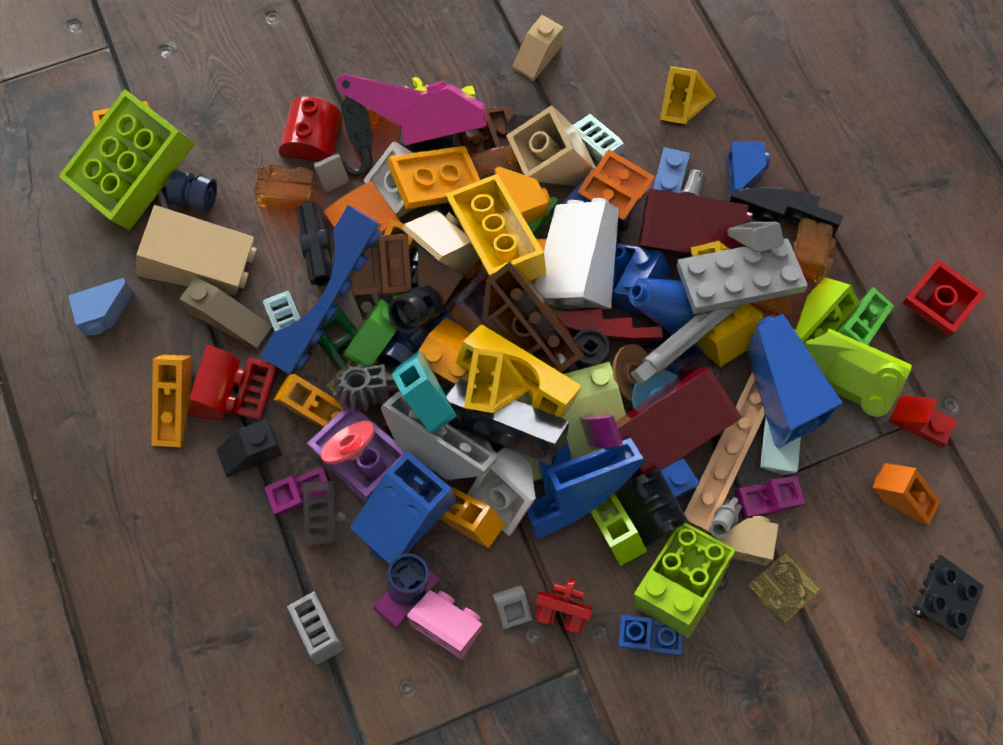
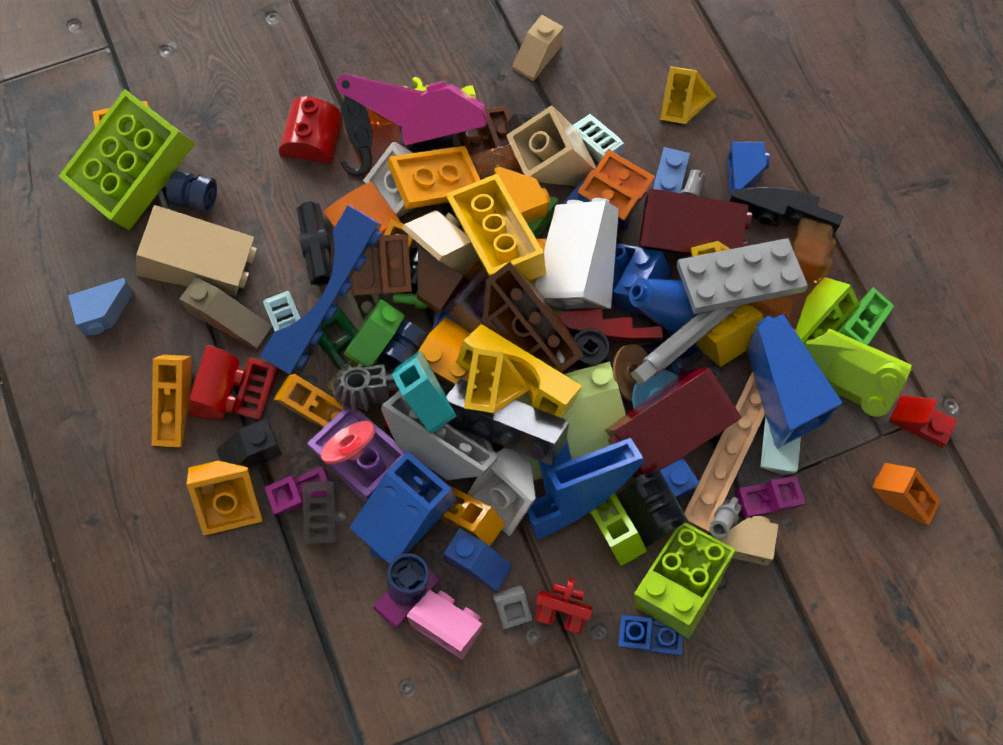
(222, 496): none -> light orange slope
(284, 187): clear orange brick -> none
(324, 645): light grey slope -> none
(331, 173): light grey slope -> none
(415, 308): black wheel -> none
(477, 560): none -> blue slope
(601, 430): magenta slope -> none
(758, 235): light grey slope -> none
(784, 587): clear yellow piece -> none
(944, 298): red brick -> none
(948, 597): black hinge -> none

